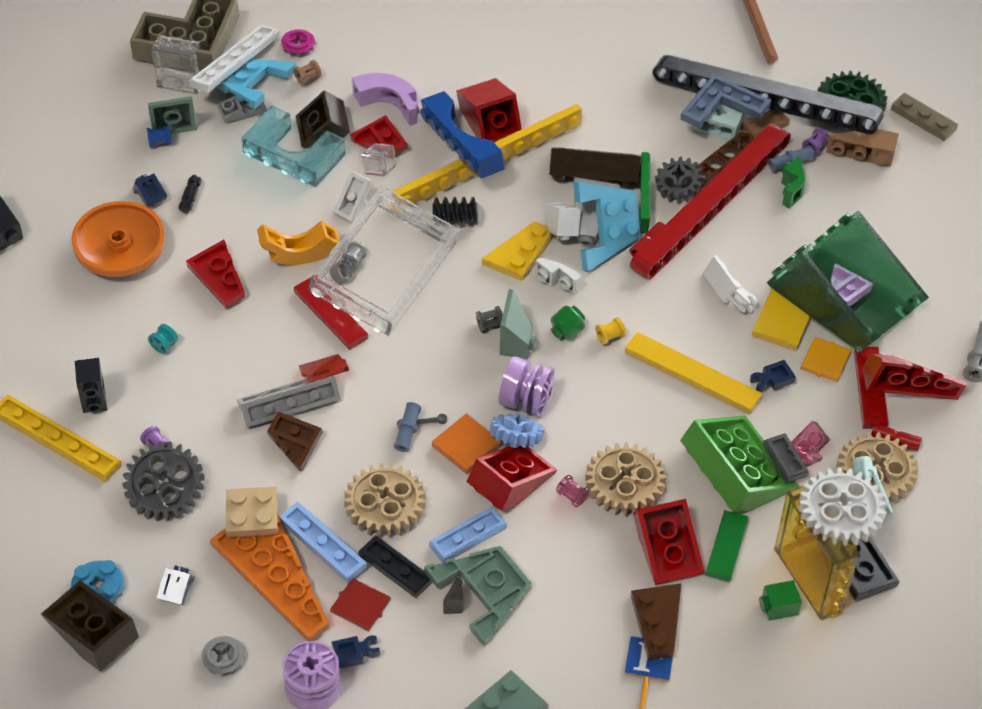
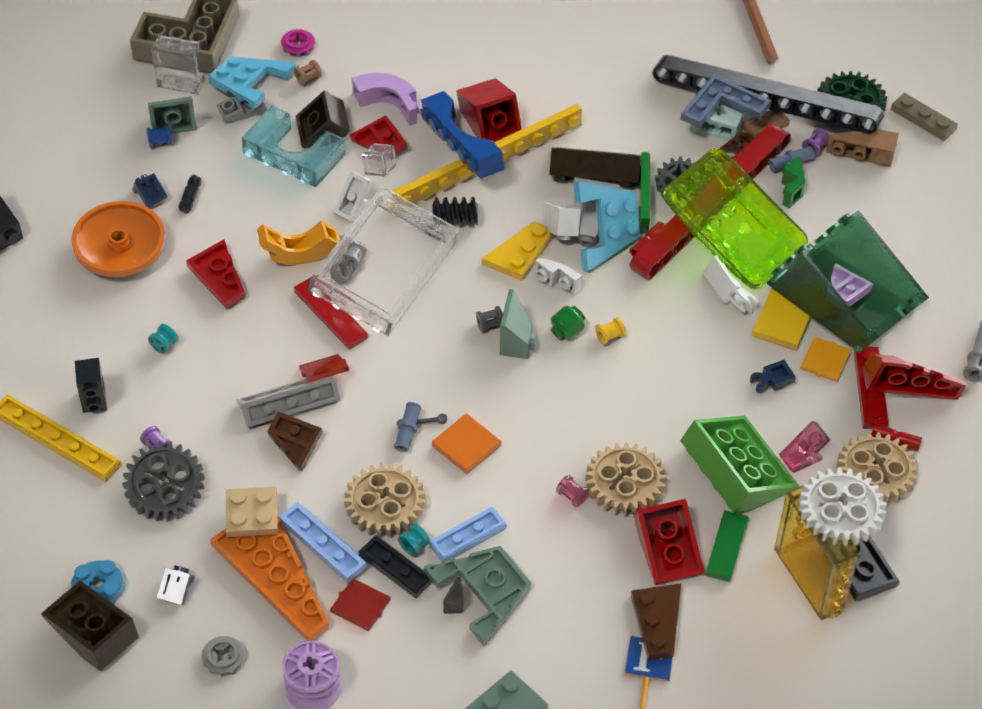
(234, 58): white tile -> none
(351, 651): dark blue plate -> none
(414, 540): none -> teal wheel
(509, 475): red slope -> none
(516, 430): light blue gear -> none
(521, 384): lavender wheel -> none
(693, 372): yellow tile -> none
(734, 217): none -> clear neon green wedge
(780, 600): green brick -> none
(785, 458): dark grey plate -> none
(865, 465): light aqua plant -> none

